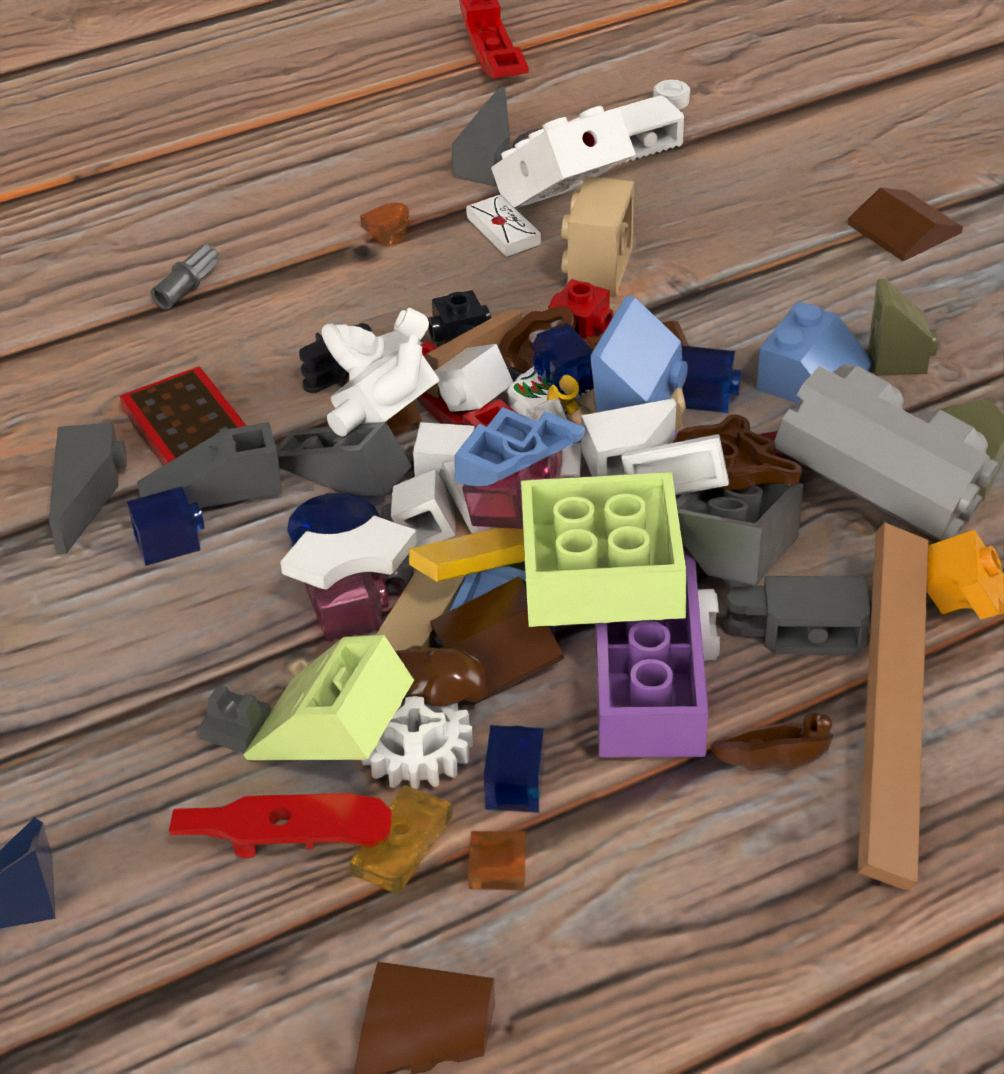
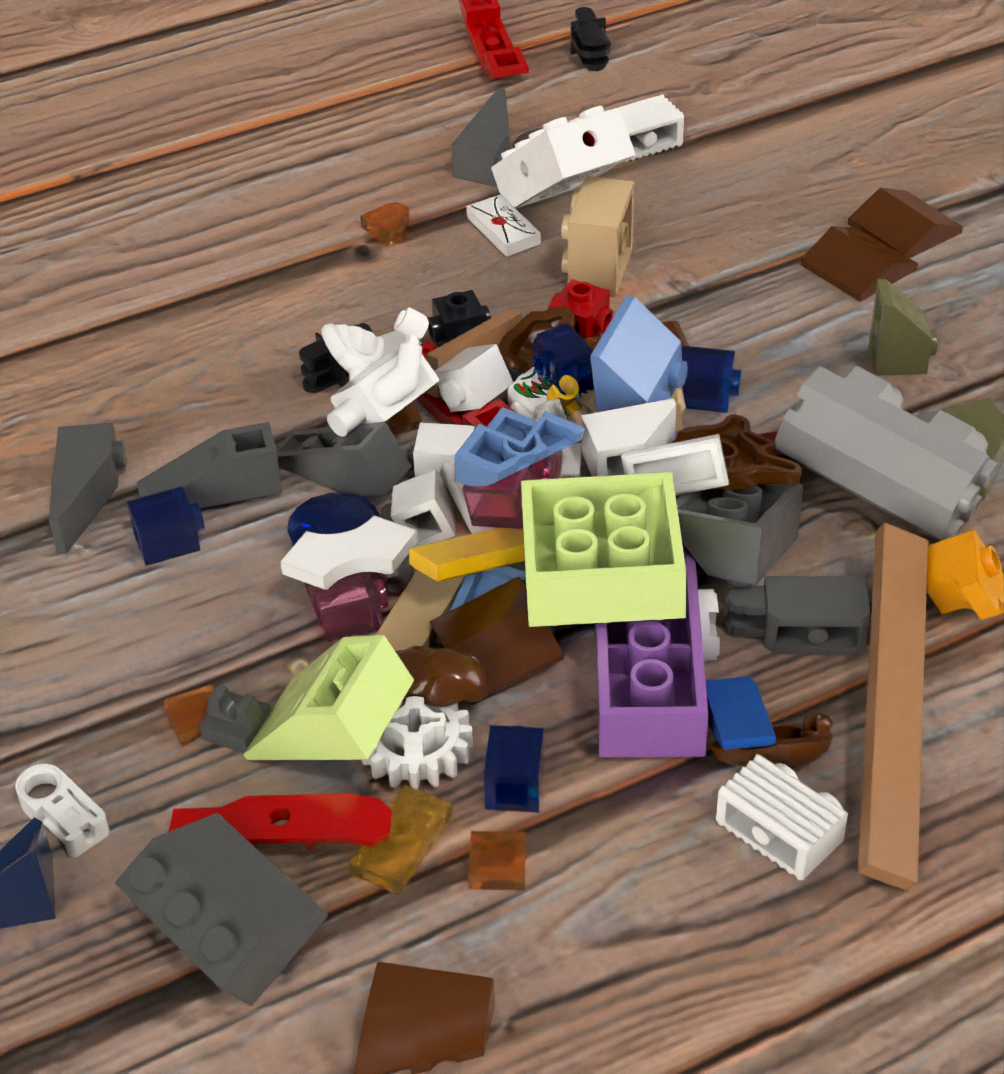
(65, 812): none -> white piece
(179, 413): tile -> none
(184, 276): dark grey axle -> none
(187, 712): none -> clear orange tile
(222, 904): none -> dark grey slope
(590, 39): none -> black arm
(674, 91): white tile -> none
(738, 713): none -> blue slope
(781, 816): none -> white brick
(800, 345): medium blue slope -> none
(855, 261): none -> reddish brown slope

